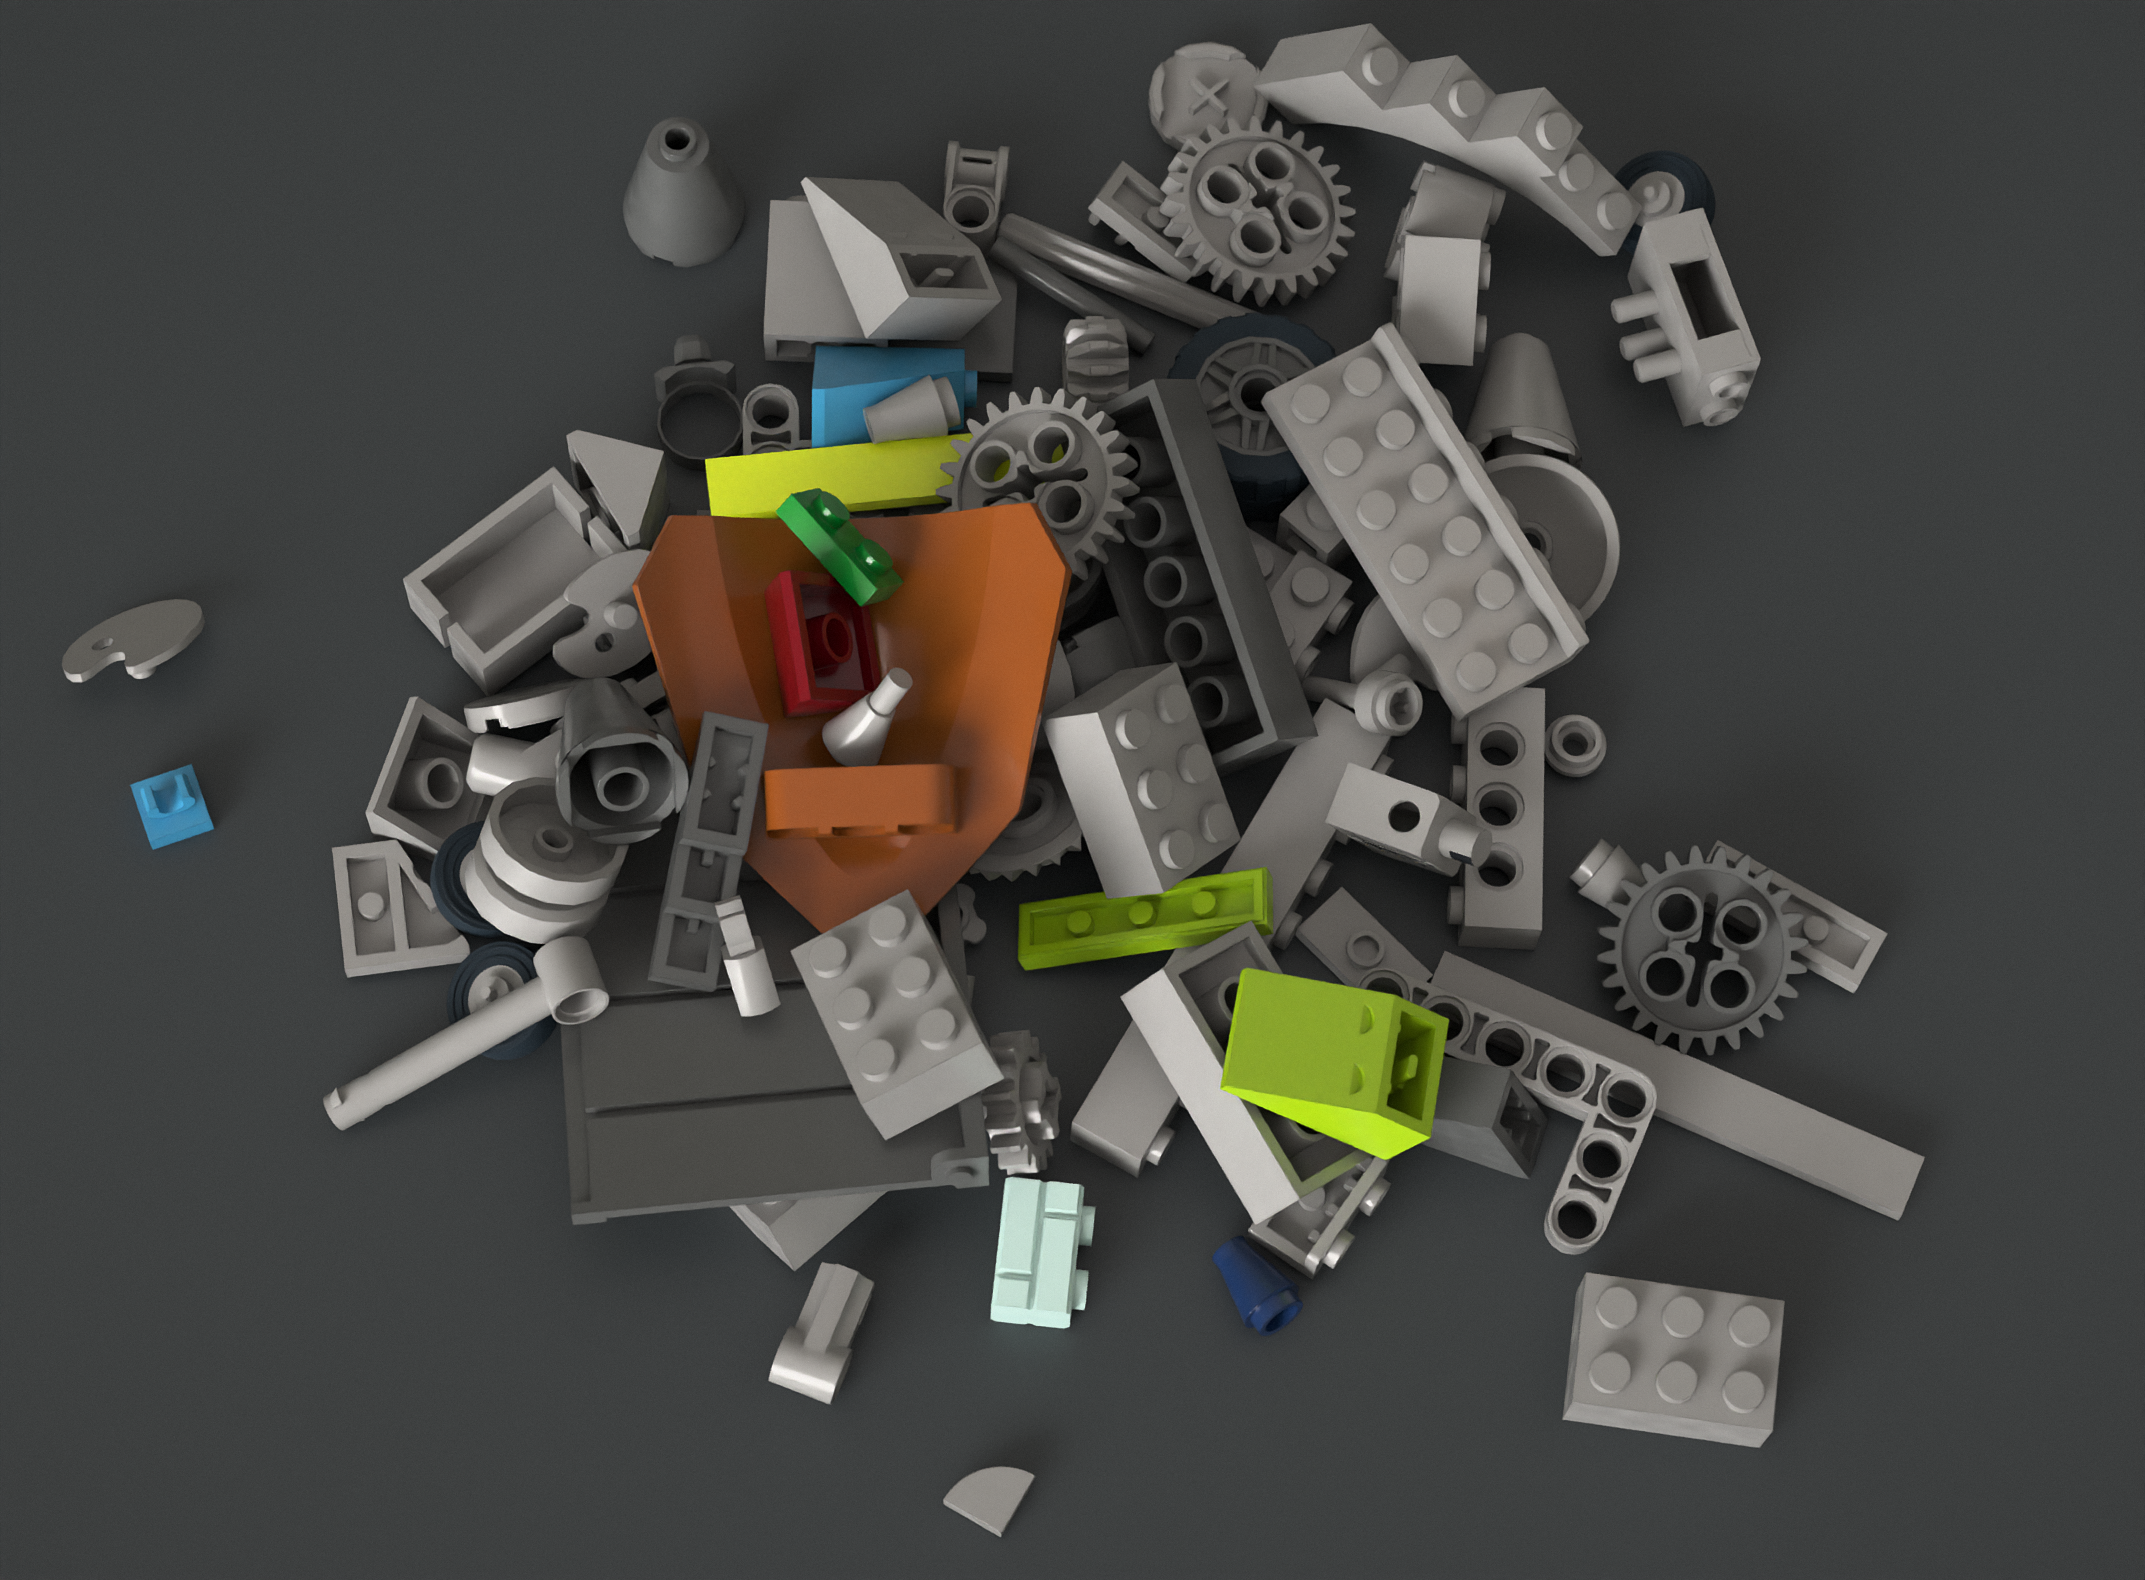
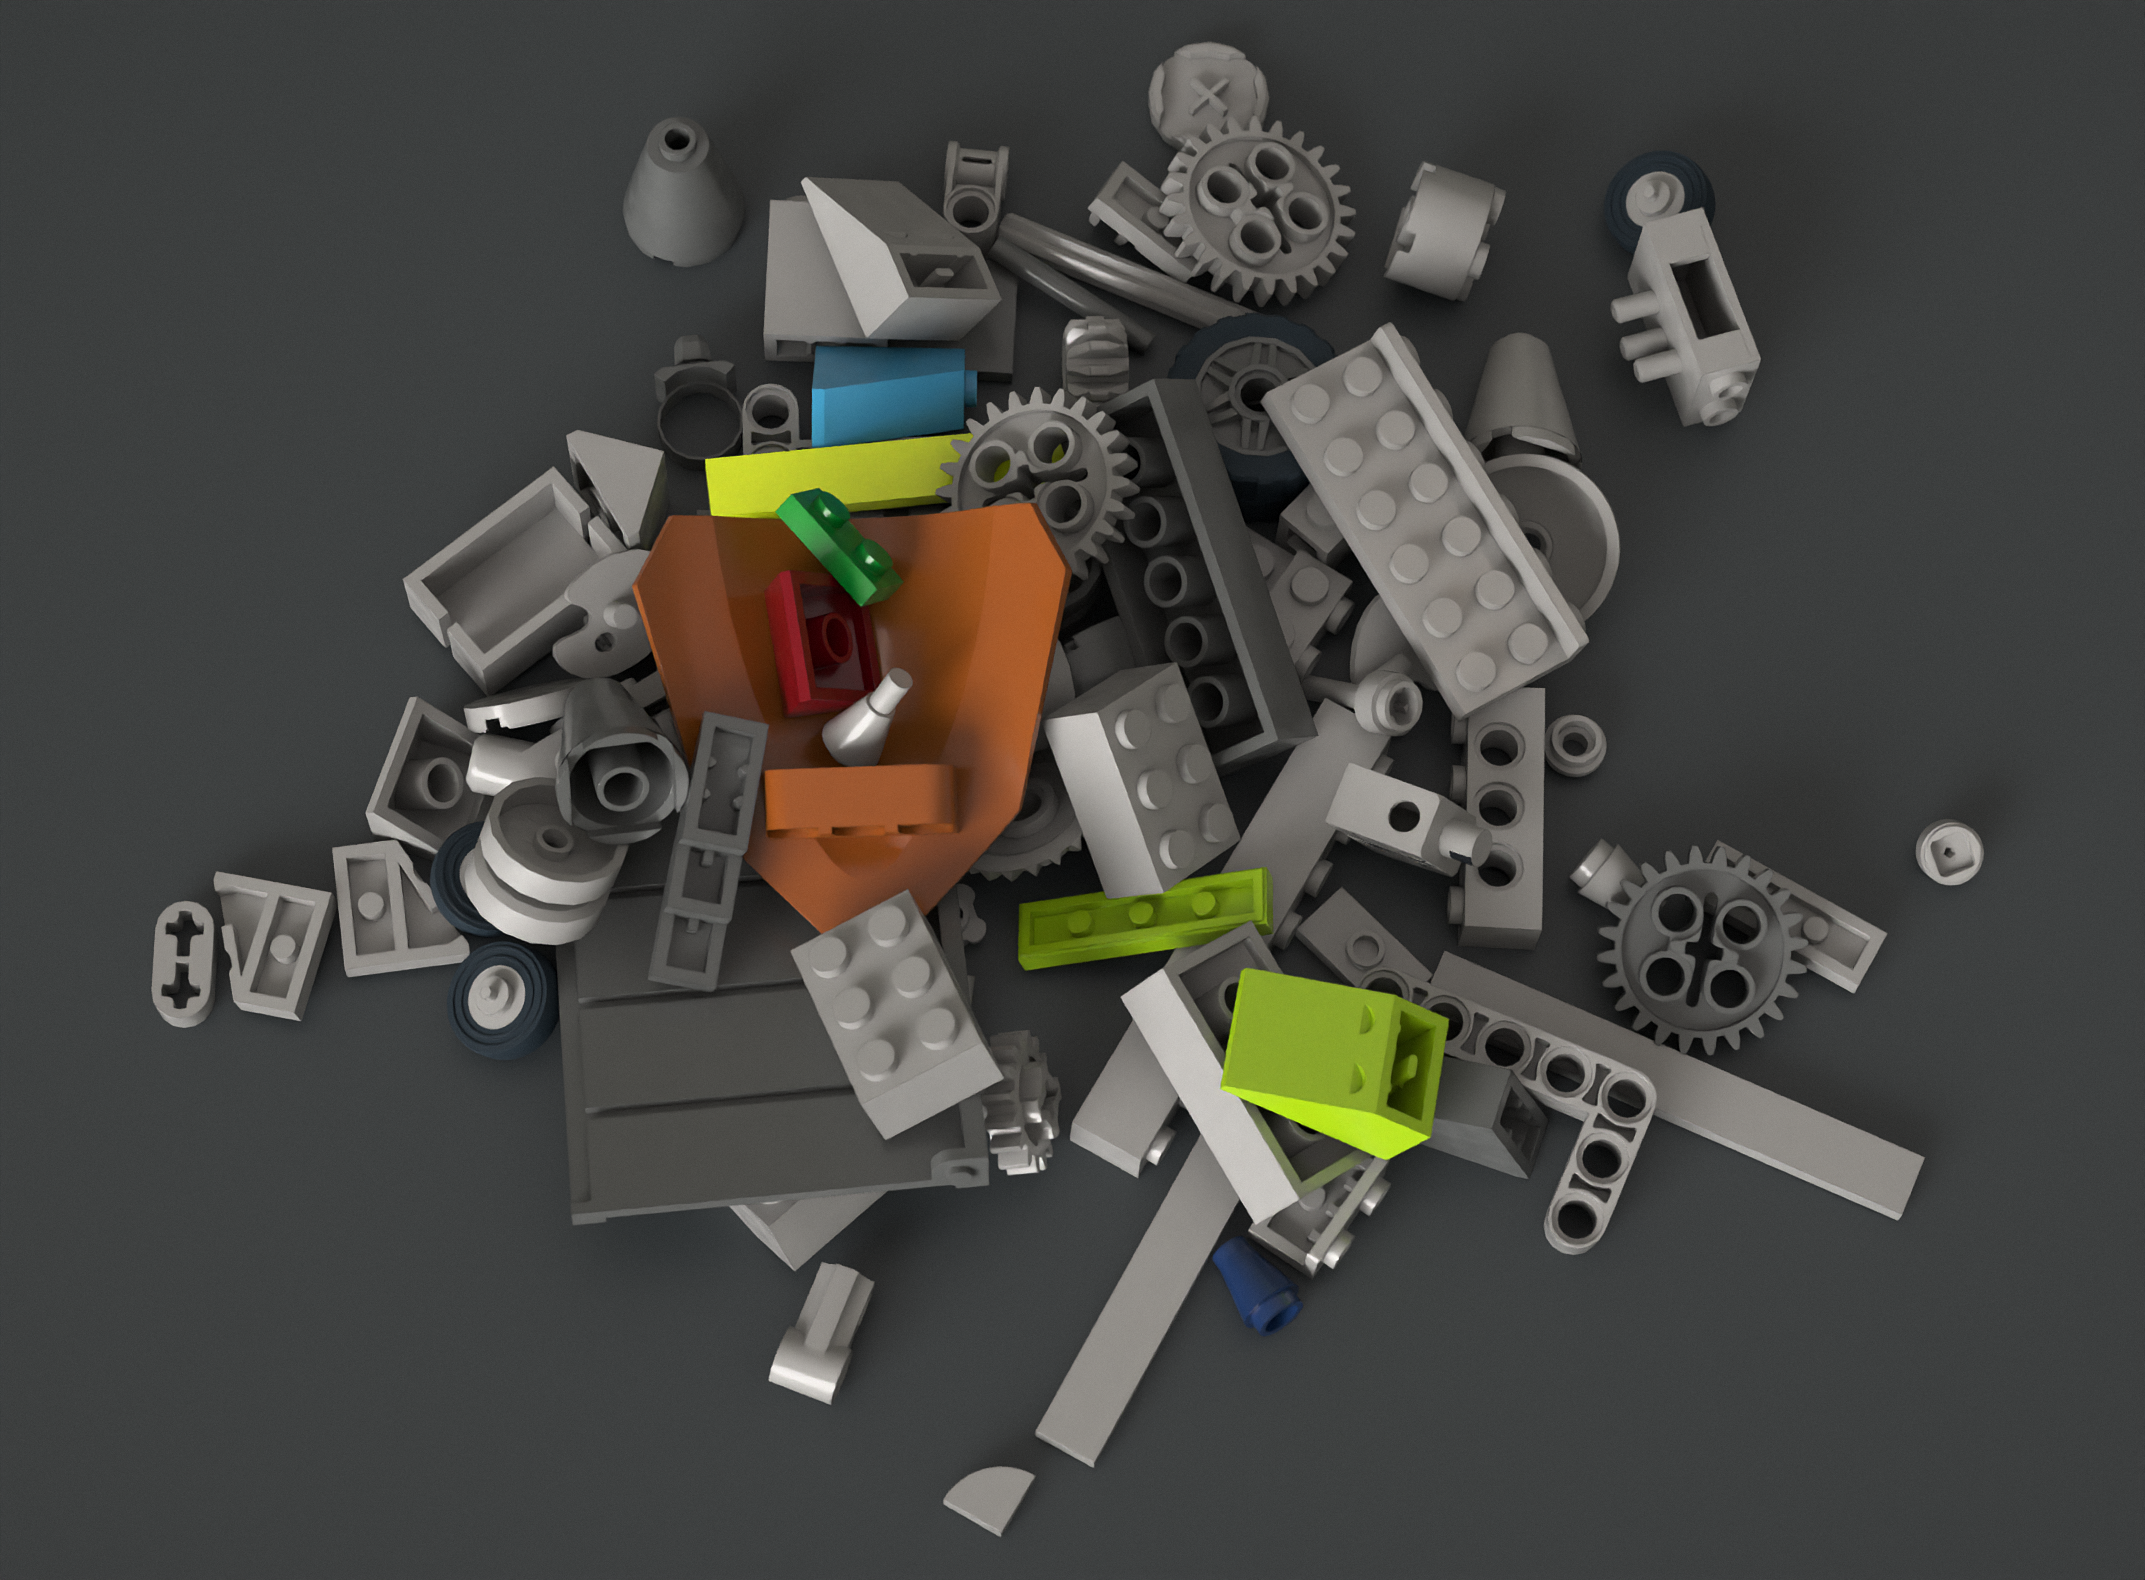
(138, 636): light grey piece -> none
(169, 964): none -> light grey beam
(172, 806): dark azure tile -> none
(273, 941): none -> light grey wing
(565, 987): light grey piece -> none
(745, 961): light grey bar -> none
(914, 412): light grey cone -> none
(1038, 1253): light aqua brick -> none
(1141, 1309): none -> light grey tile
(1439, 297): light grey brick -> none
(1441, 103): light grey arch -> none
(1674, 1360): light grey brick -> none
(1949, 852): none -> light grey tile

